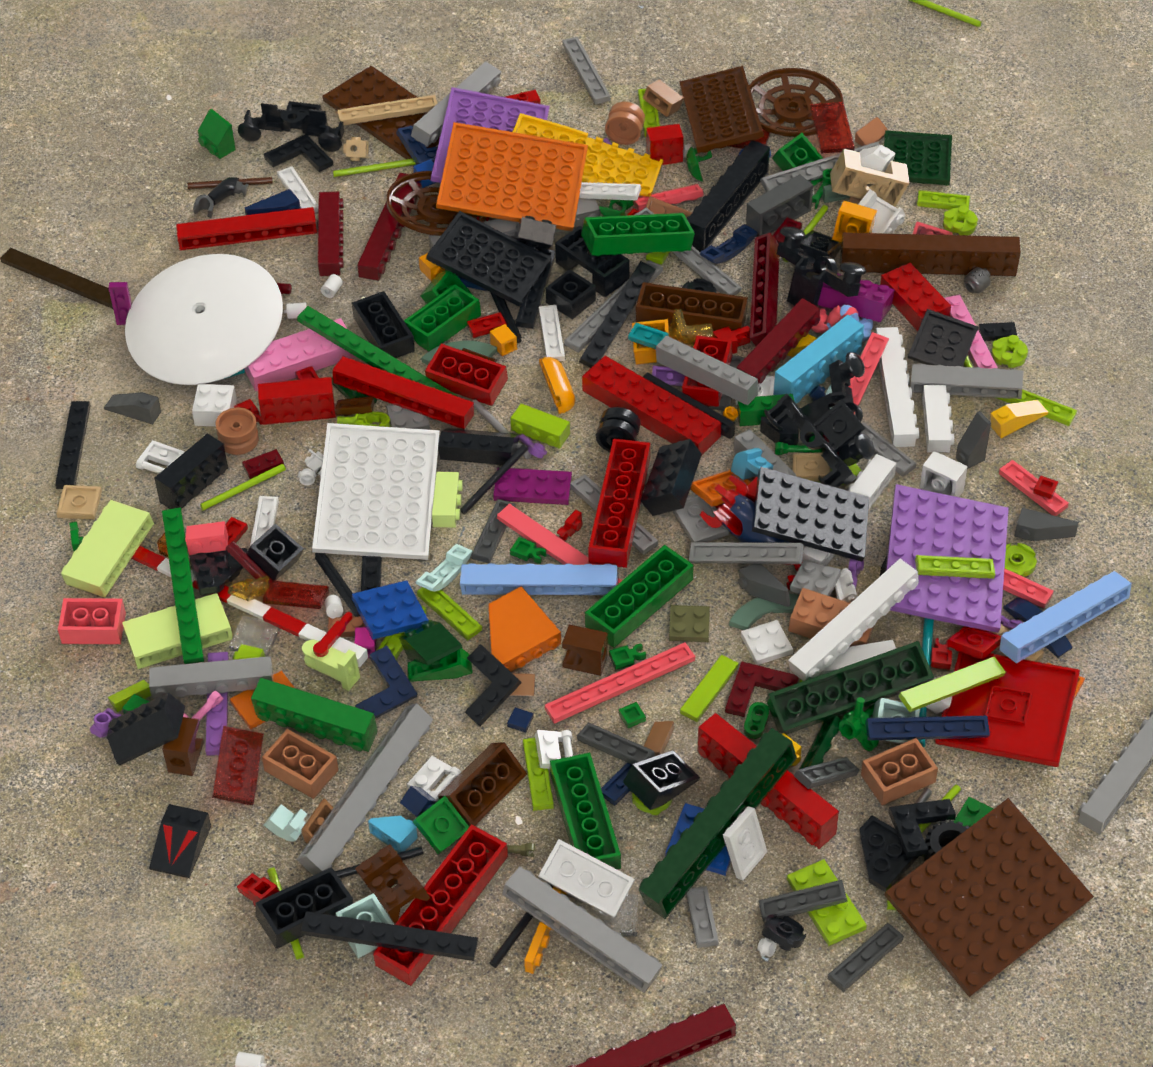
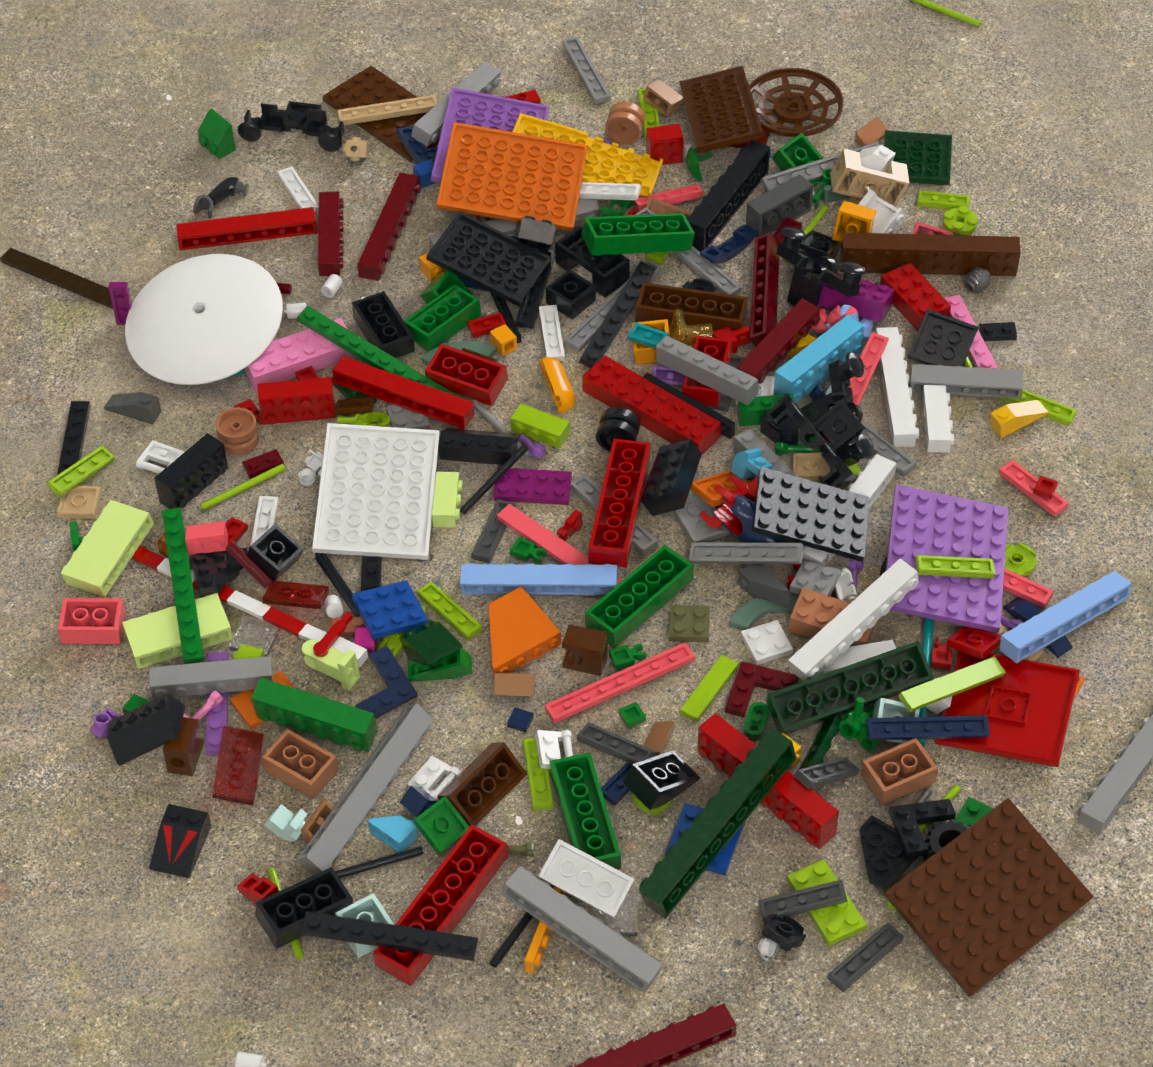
(80, 471): none -> lime tile
(120, 698): lime slope -> none
(211, 402): white brick -> none
(212, 184): reddish brown piece -> none
(249, 588): clear yellow bracket -> none
(280, 202): dark blue slope -> none
(301, 145): black plate -> none
(375, 167): lime piece -> none
(383, 872): reddish brown piece -> none
(425, 207): reddish brown dish -> none
(447, 570): light aqua slope -> none
(502, 685): black plate -> none
(702, 917): light grey tile -> none
(730, 413): light orange hinge -> none
(745, 843): white plate -> none
(832, 127): clear red tile -> none
(943, 475): white brick -> none
(973, 444): dark grey slope -> none
(1012, 344): lime plate -> none
(1042, 526): dark grey slope -> none

